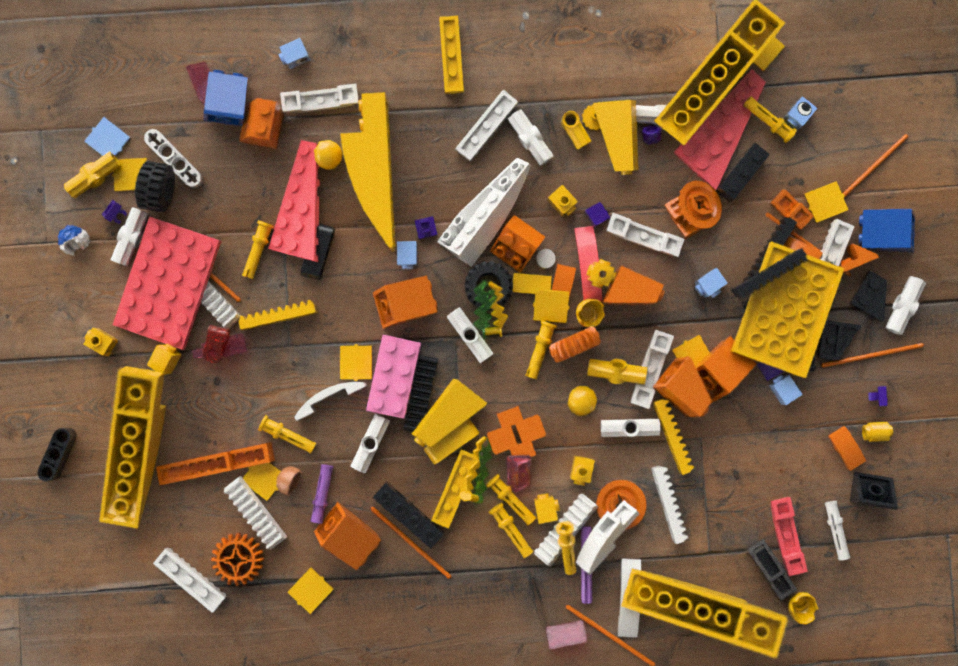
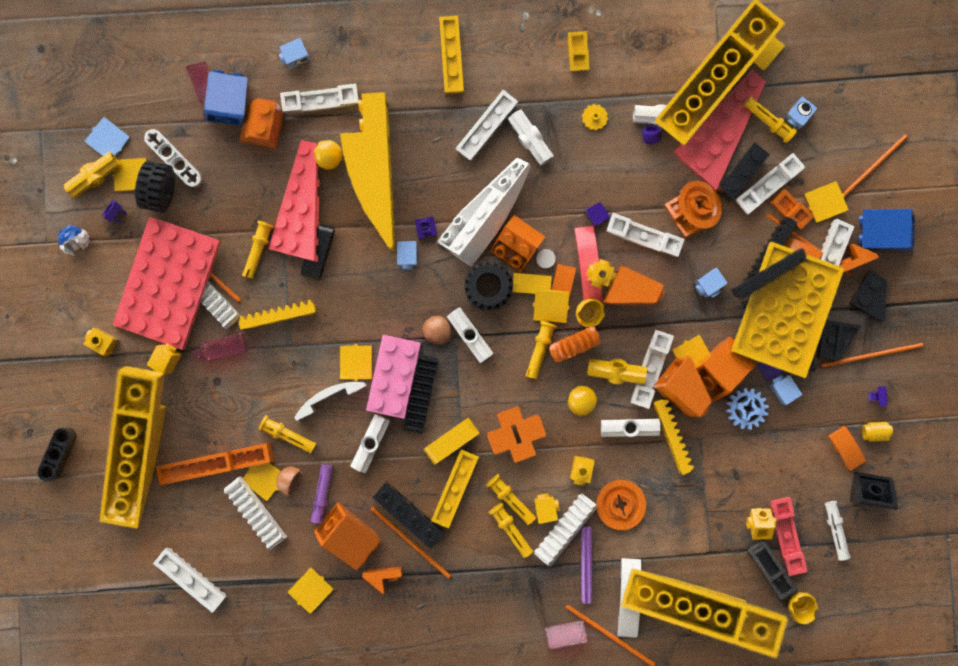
(129, 236): white piece -> none
(216, 339): clear red piece -> none
(220, 559): orange gear -> none
(377, 576): none -> orange slope
(405, 301): orange slope -> none
(437, 330): none -> nougat hair
(448, 412): yellow slope -> none
(480, 462): piece -> none
(487, 303): piece -> none
(518, 472): clear pink slope -> none
(562, 201): yellow brick -> none
(566, 542): yellow pin -> none
(576, 132): yellow piece -> none
(578, 51): none -> yellow slope
(603, 535): white slope -> none
(619, 131): yellow slope -> none
(668, 504): white gear -> none
(745, 415): none -> light blue gear
(761, 523): none -> yellow brick
(770, 183): none -> white slope
(905, 305): white piece -> none

